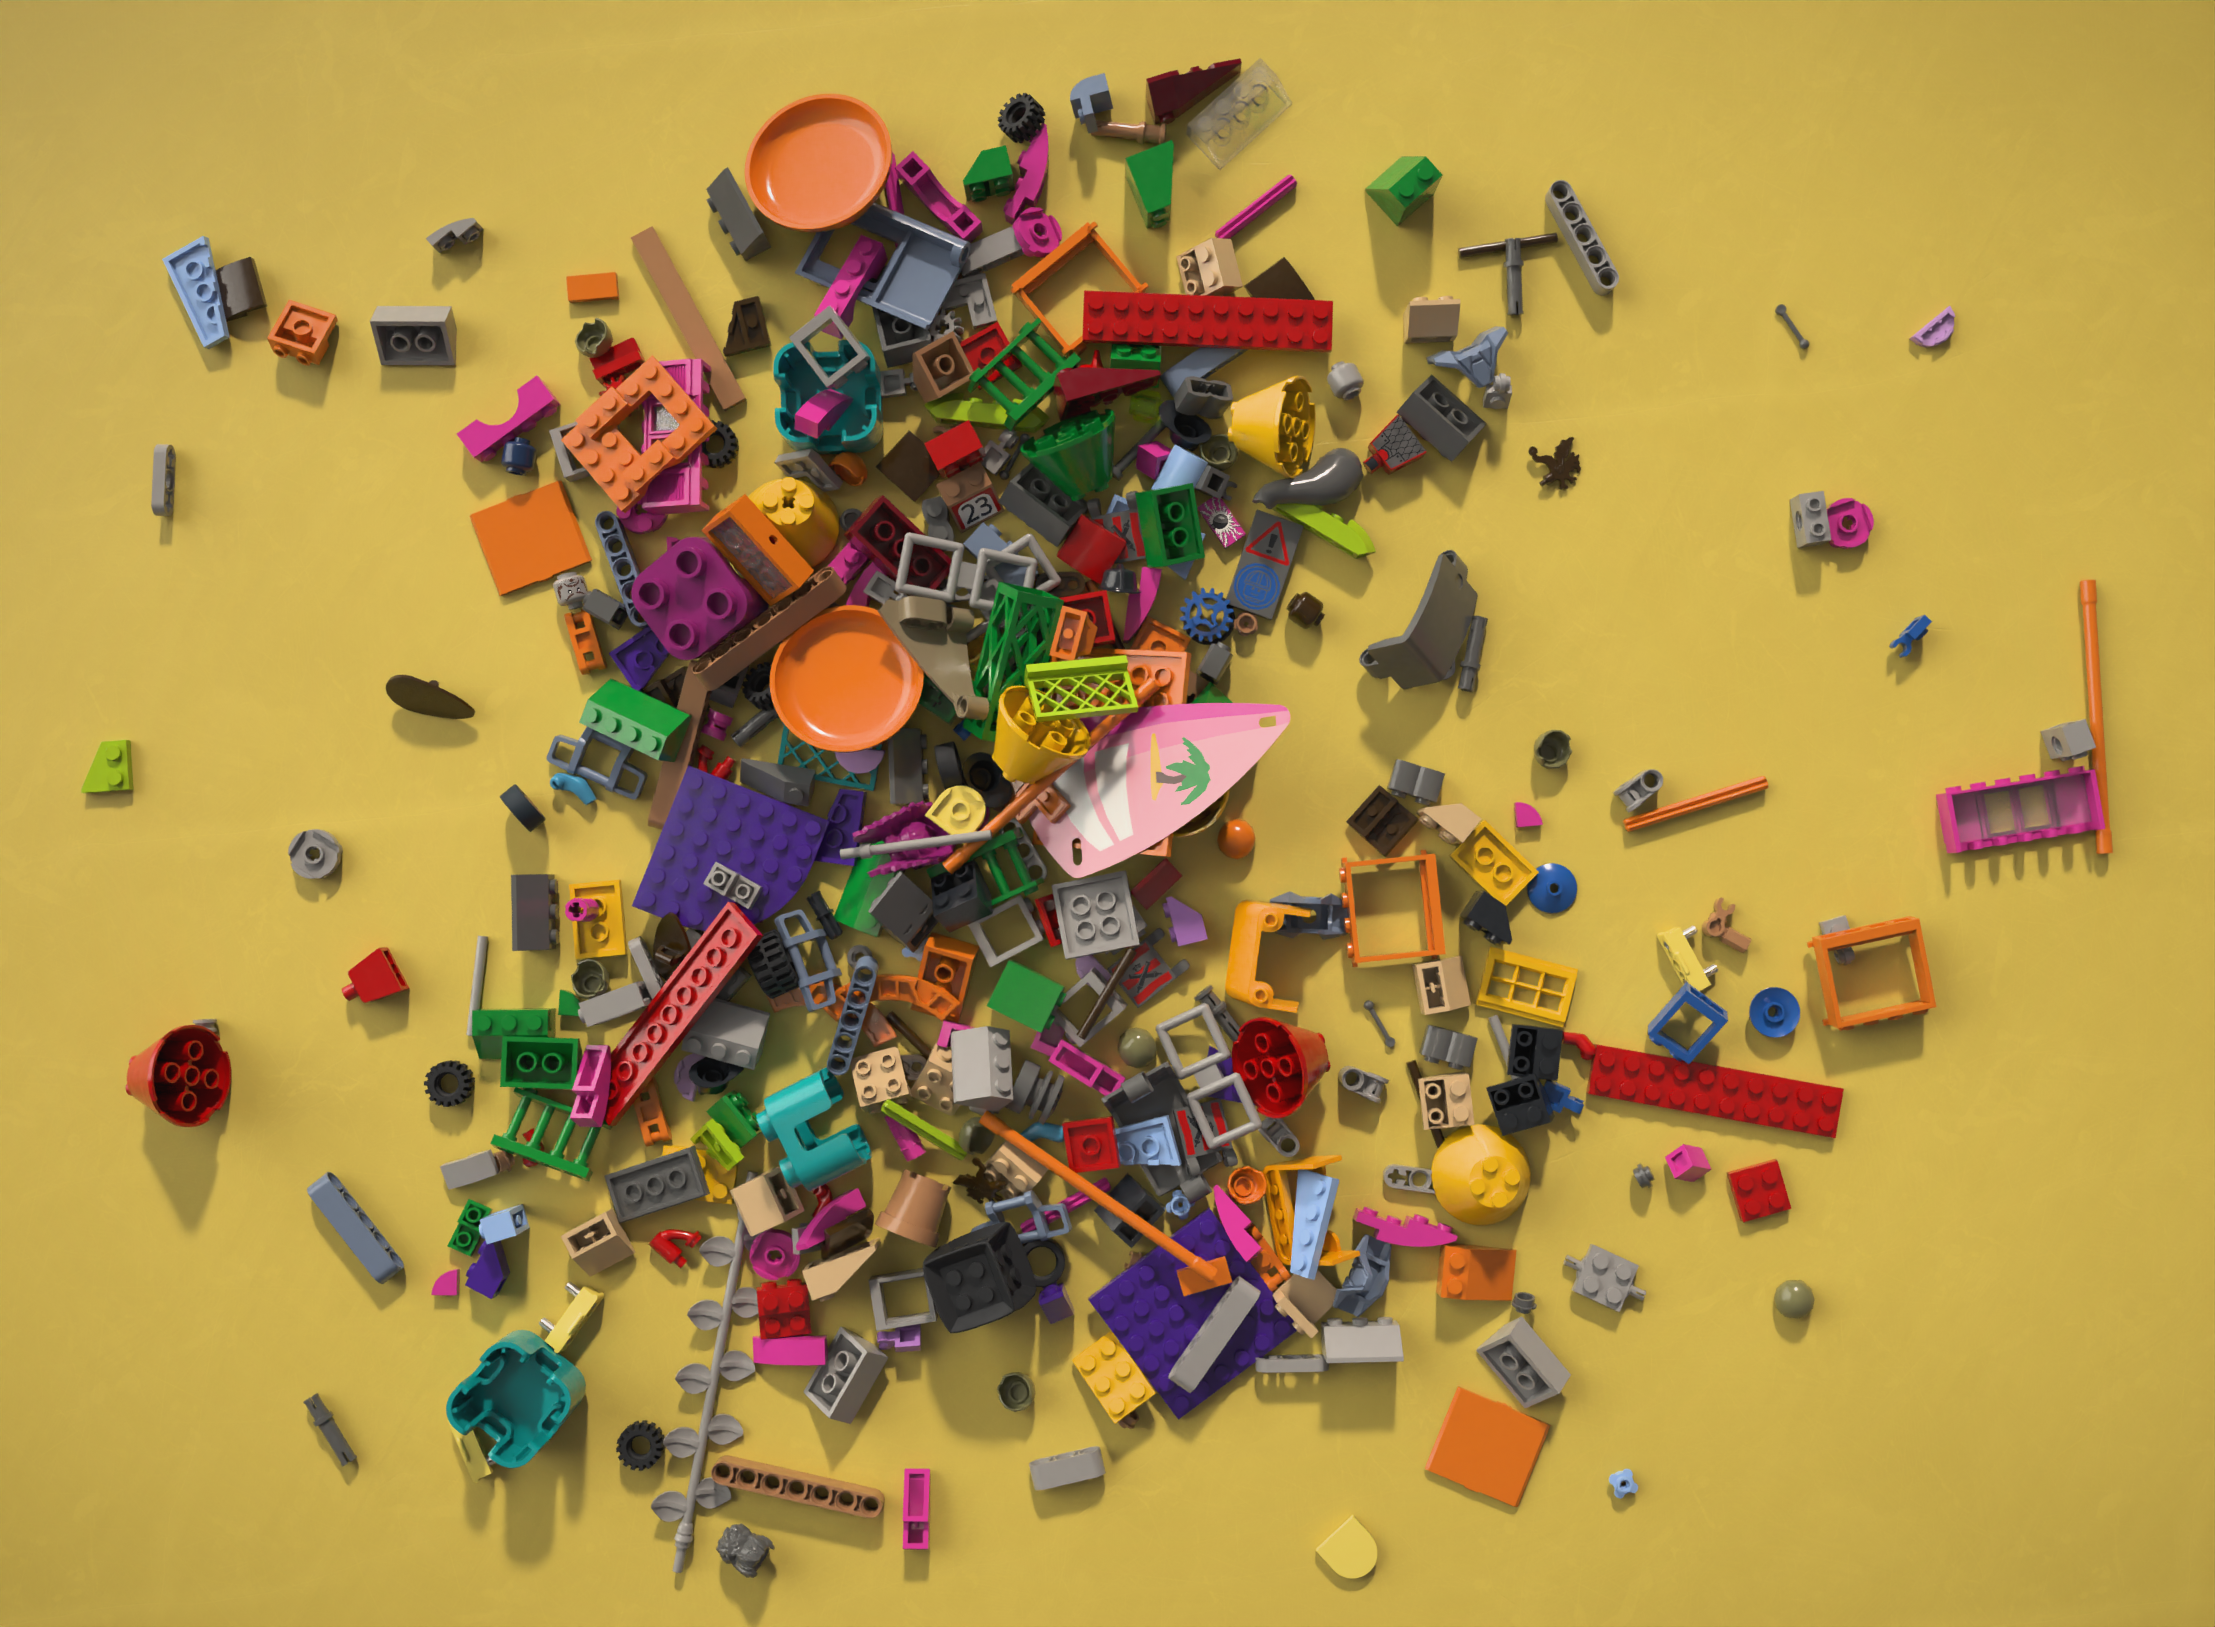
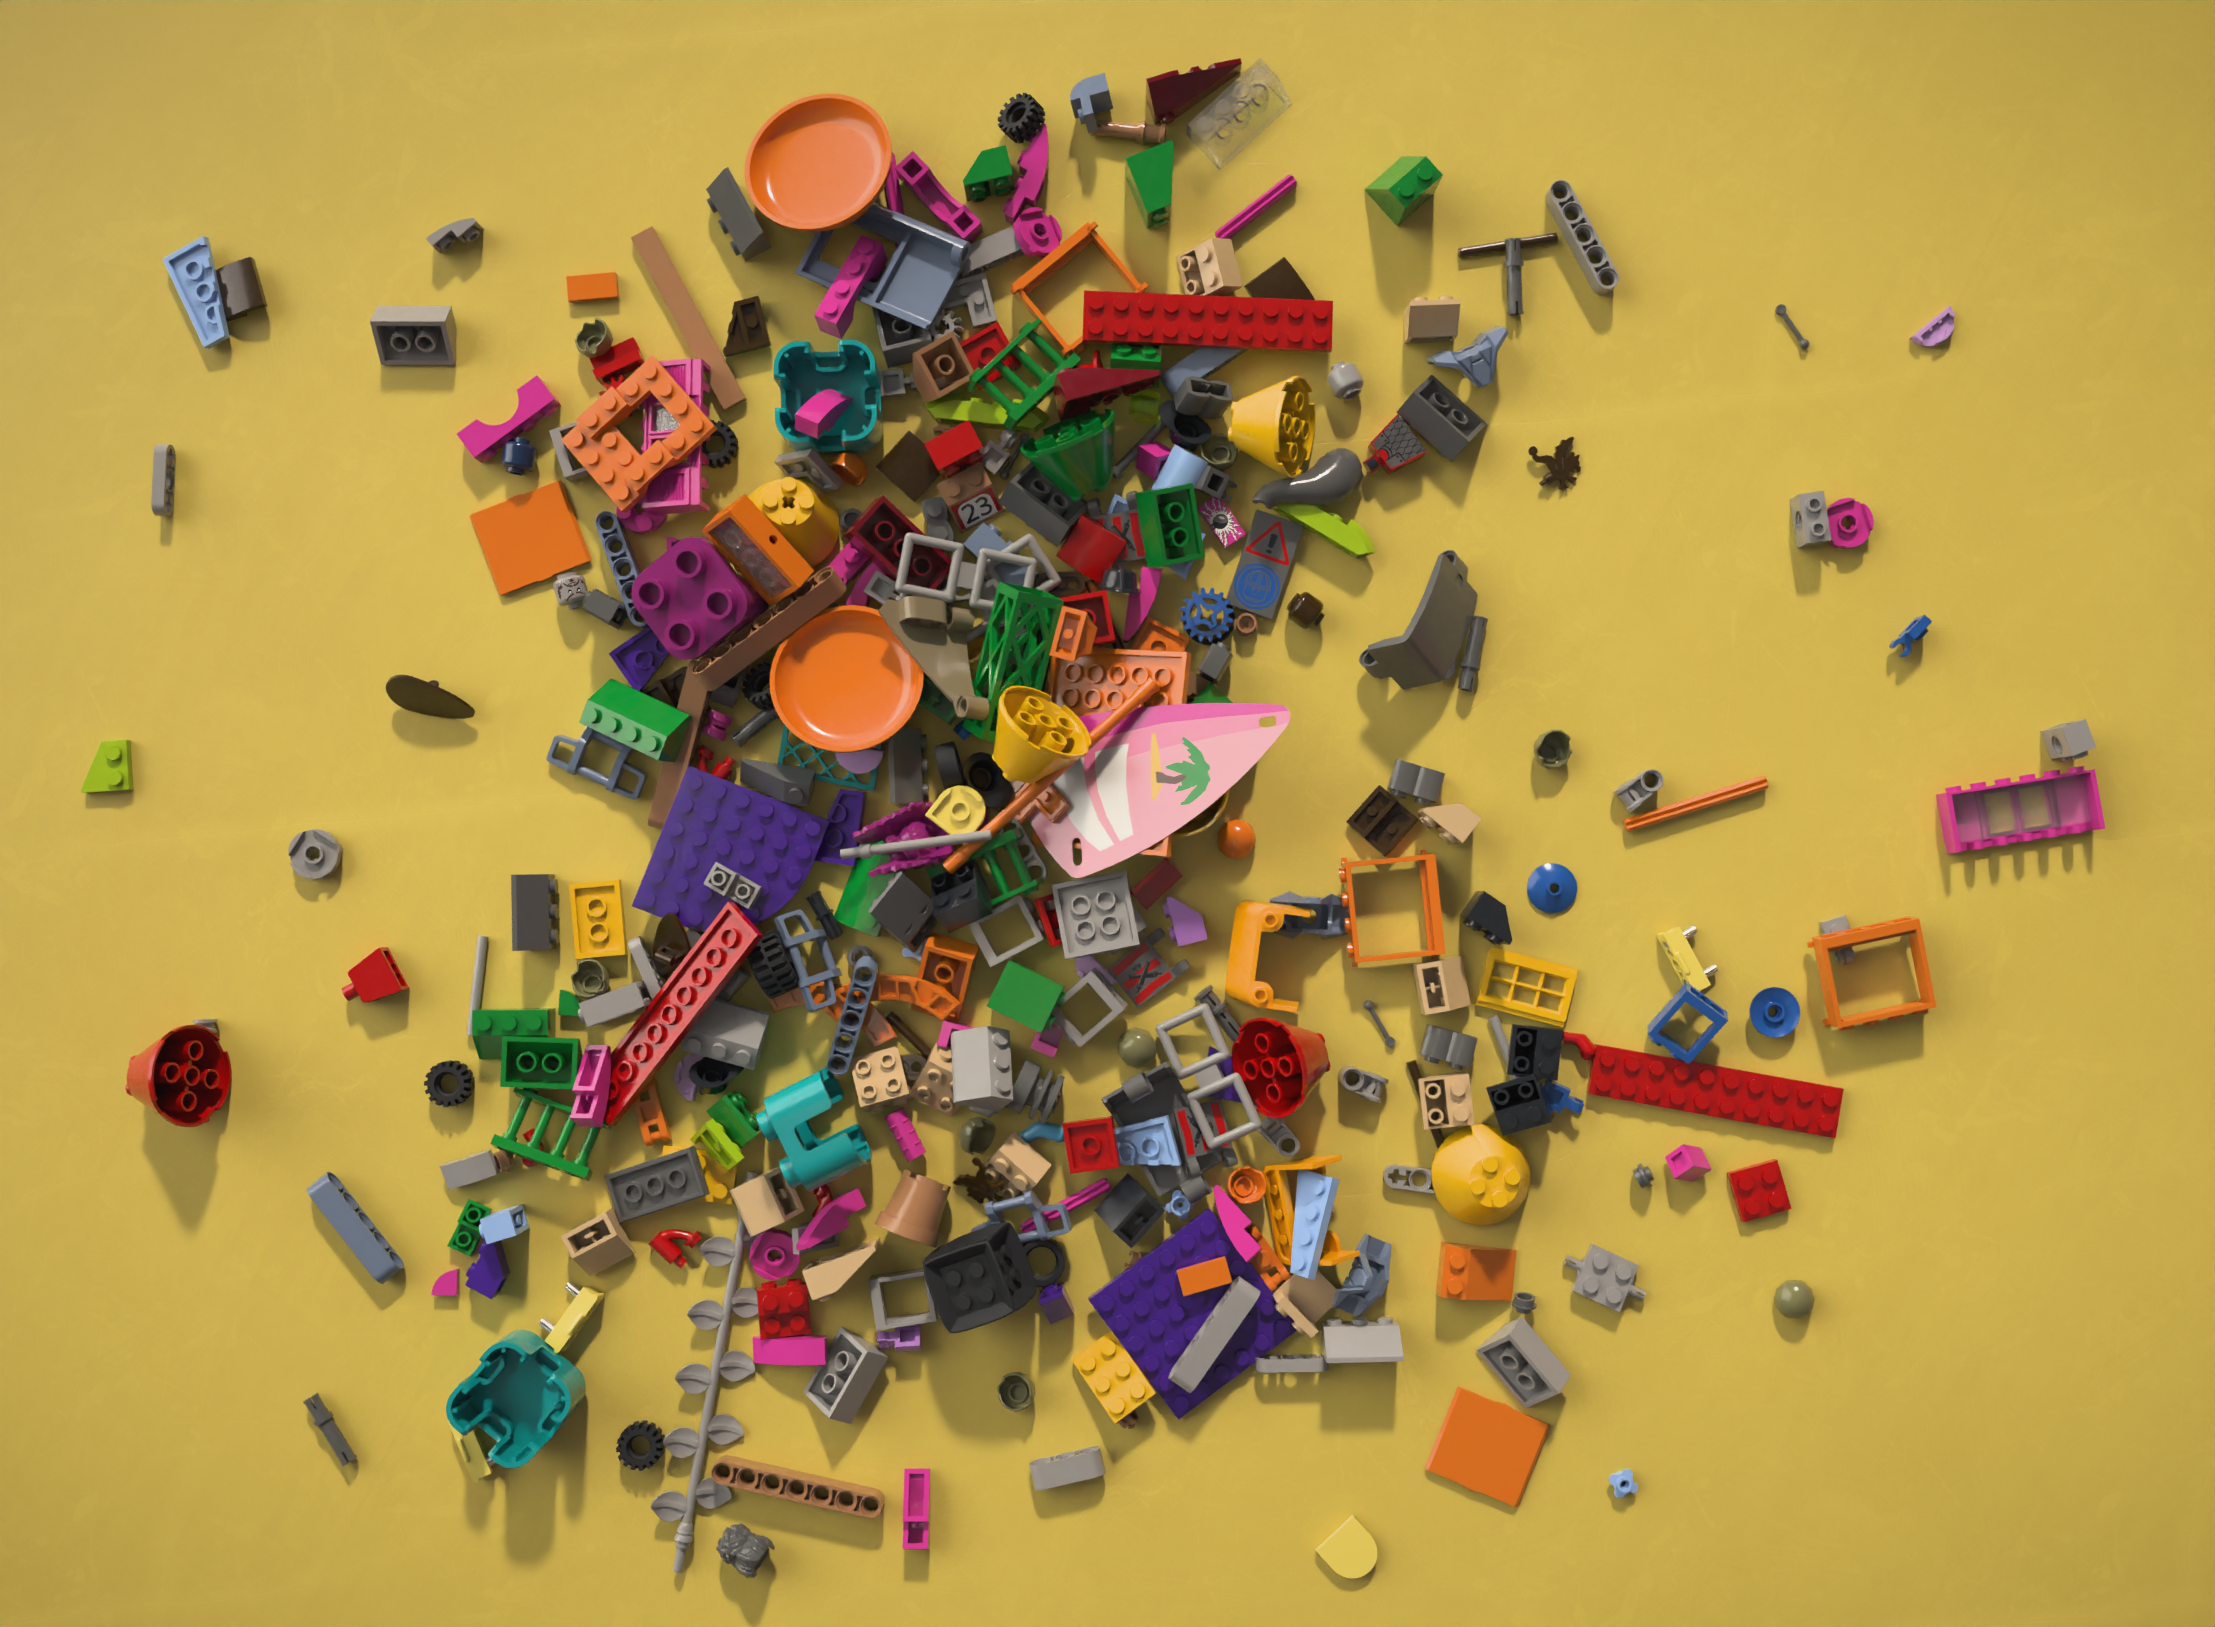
(302, 333): orange plate -> none
(522, 808): black wheel -> none
(573, 784): dark azure arm -> none
(574, 906): dark pink axle -> none
(585, 641): orange plate -> none
(816, 325): light grey window -> none
(847, 1233): dark brown slope -> none
(923, 1129): lime axle -> none
(1077, 674): lime fence -> none
(1086, 1068): dark pink slope -> none
(1106, 993): dark brown bar -> none
(1195, 1262): orange piece -> none
(1414, 1231): dark pink slope -> none
(1493, 863): yellow plate -> none
(1498, 394): light grey plate -> none
(1526, 815): dark pink tile -> none
(1716, 928): medium nougat bar -> none
(2088, 600): orange piece -> none

